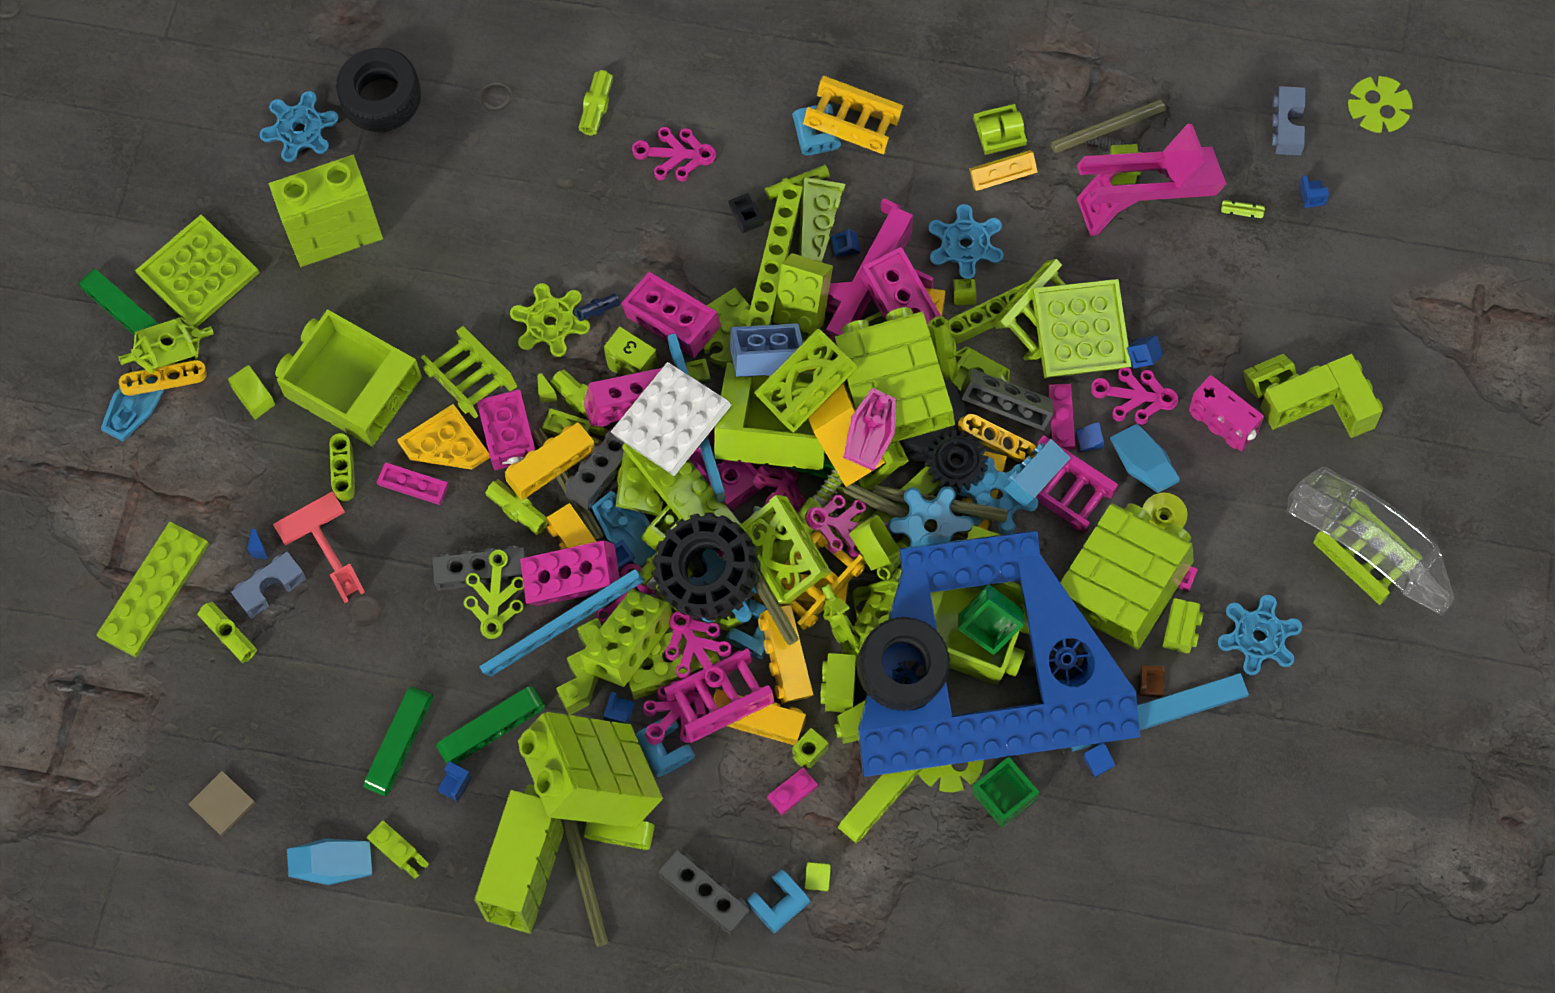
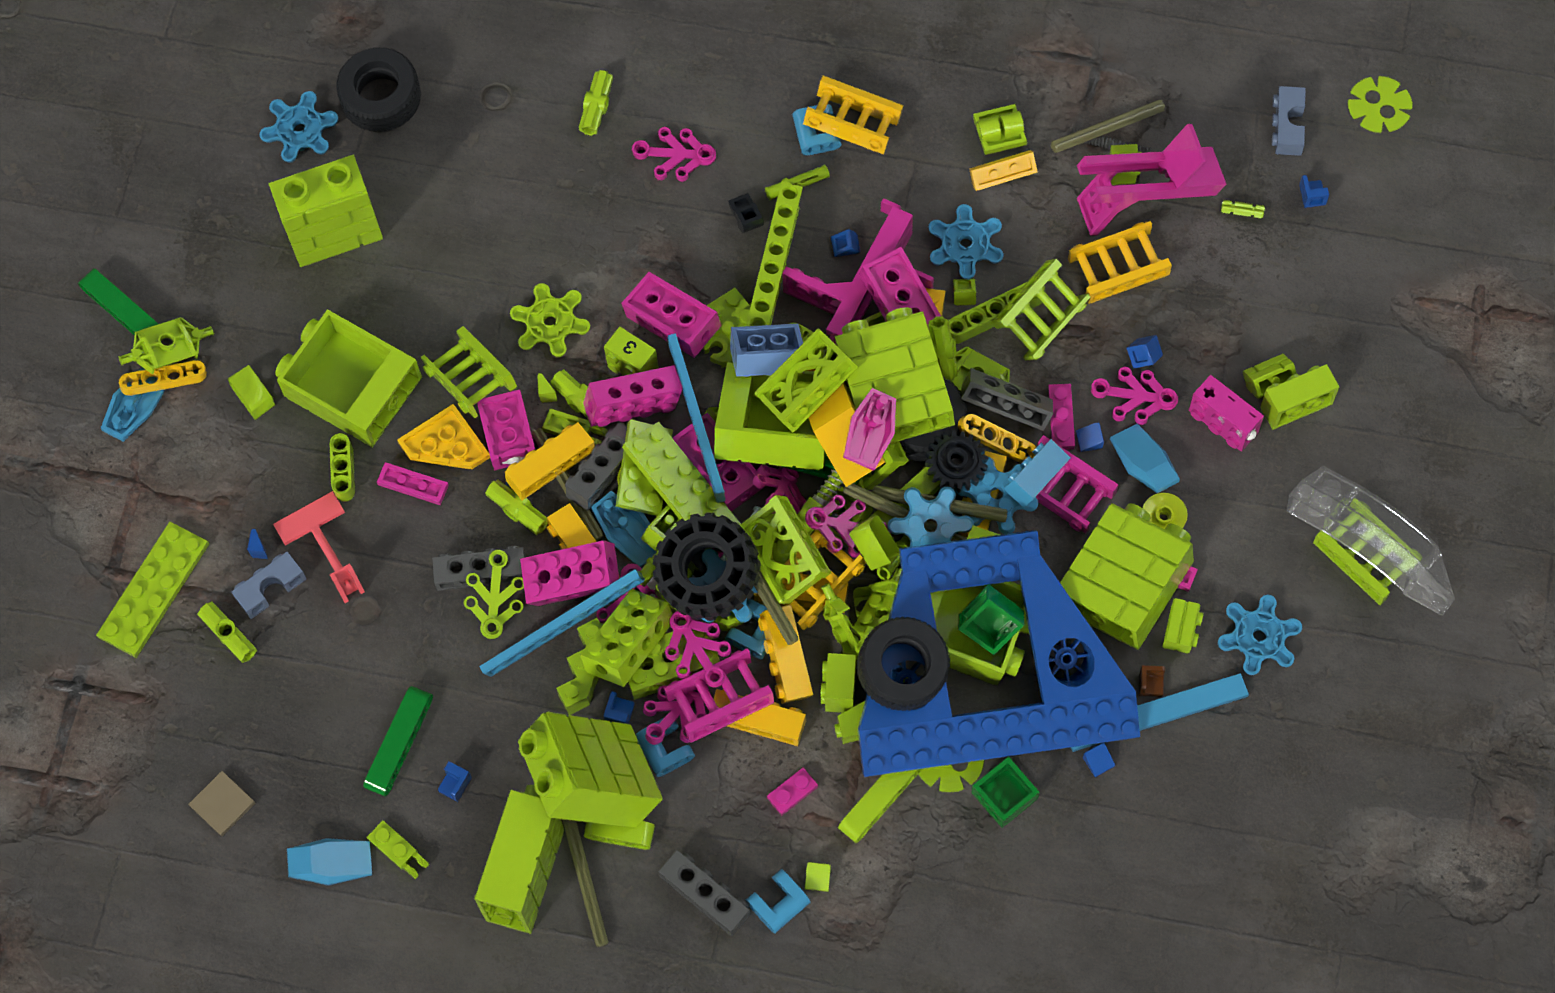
(197, 271): lime plate -> none
(490, 726): green beam -> none
(586, 311): dark blue pin -> none
(623, 554): blue slope -> none
(671, 418): white plate -> none
(698, 370): lime tile -> none
(802, 293): lime brick -> none
(812, 739): lime brick -> none
(817, 213): lime wing -> none
(1081, 328): lime plate -> none
(1119, 283): none -> yellow fence
(1354, 399): lime brick -> none

